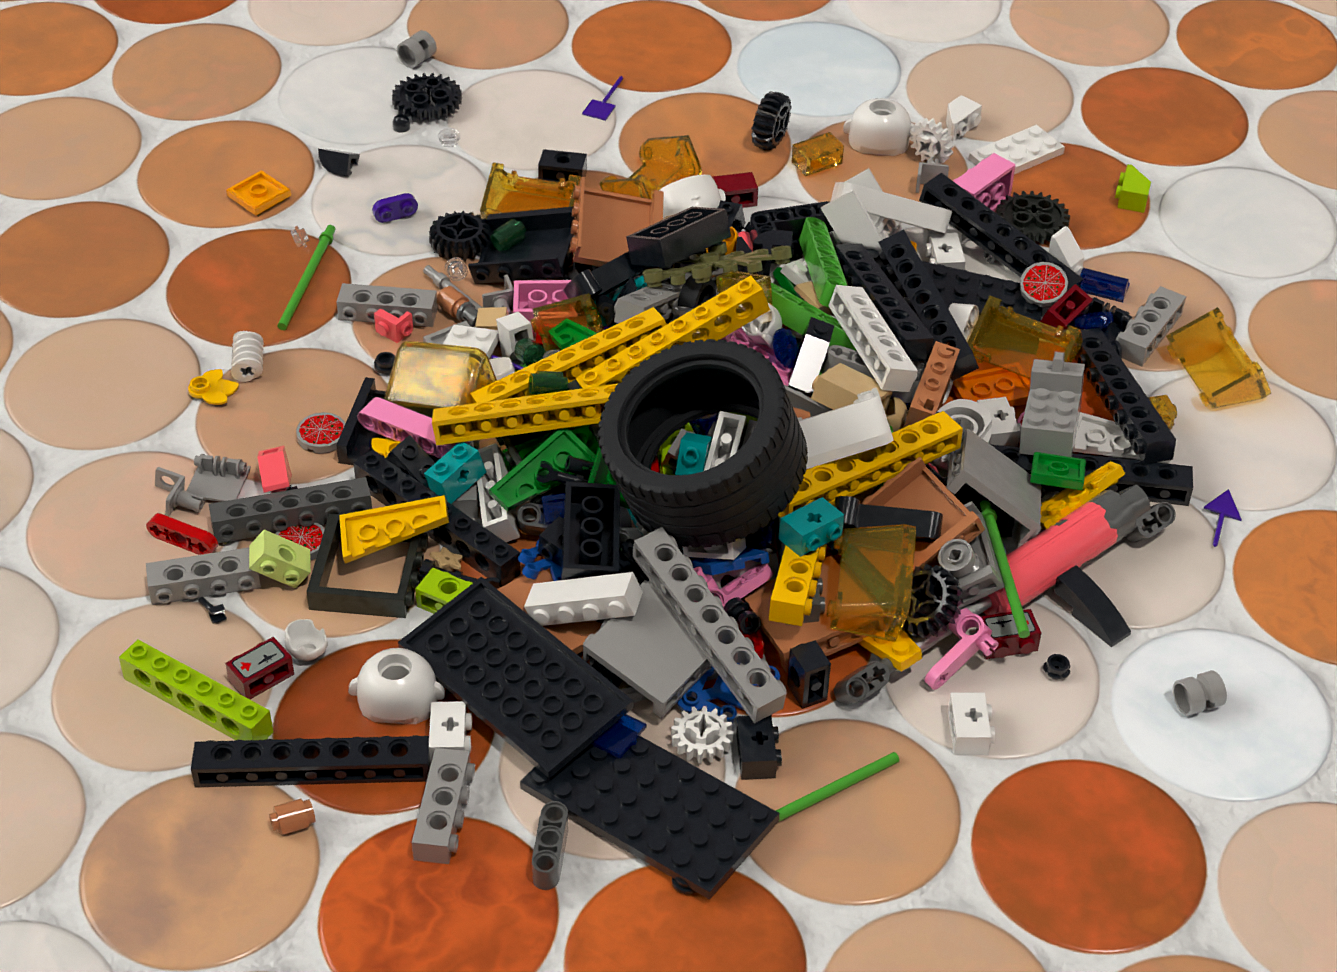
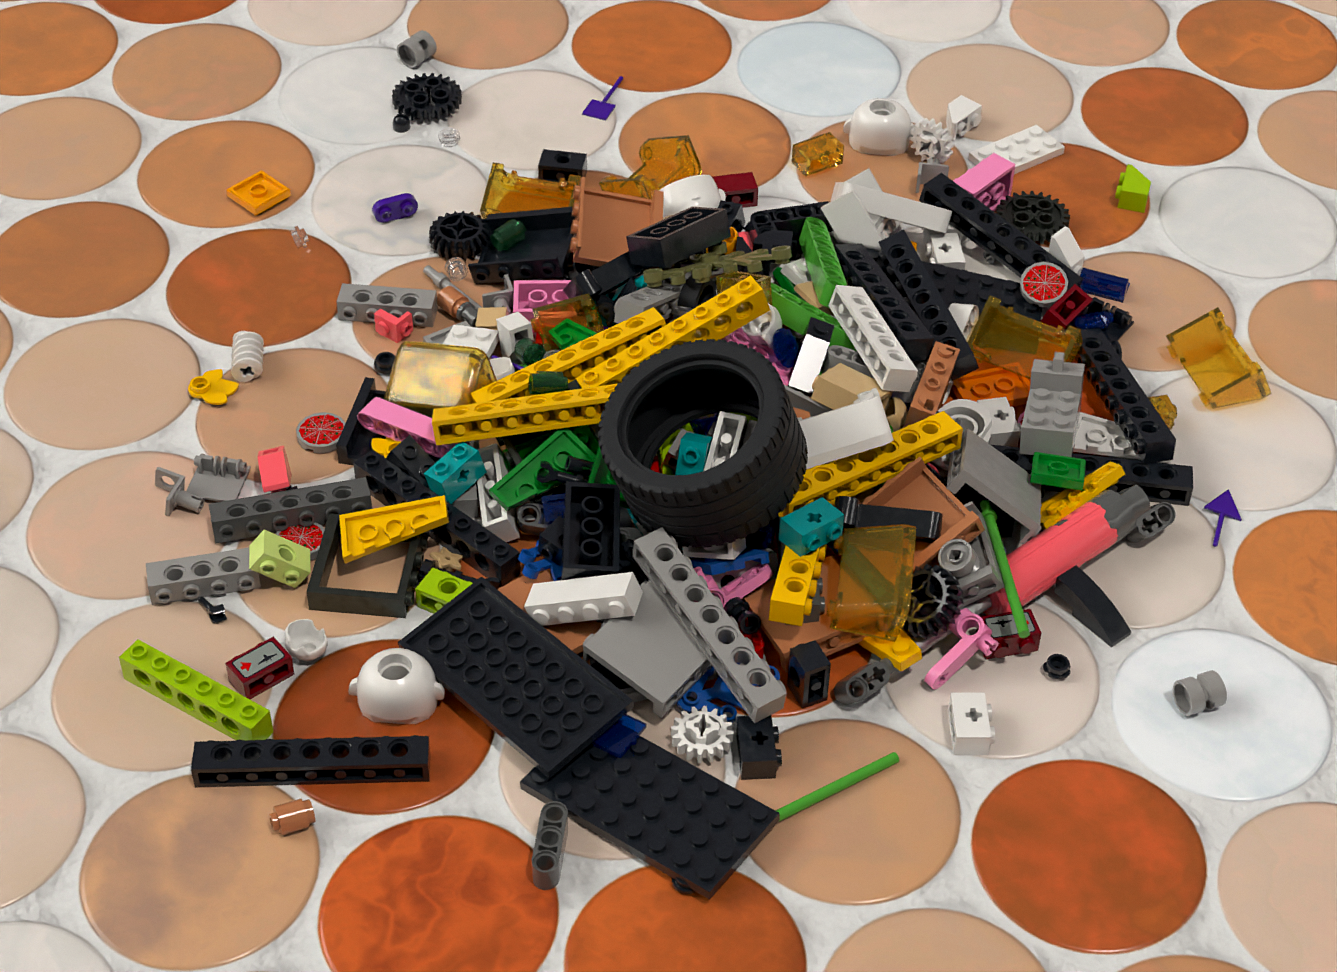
(181, 534): red beam -> none
(324, 240): bright green bar -> none
(338, 161): black brick -> none
(442, 806): light grey brick -> none
(449, 727): white brick -> none
(771, 120): black gear -> none
(1150, 325): light grey brick -> none

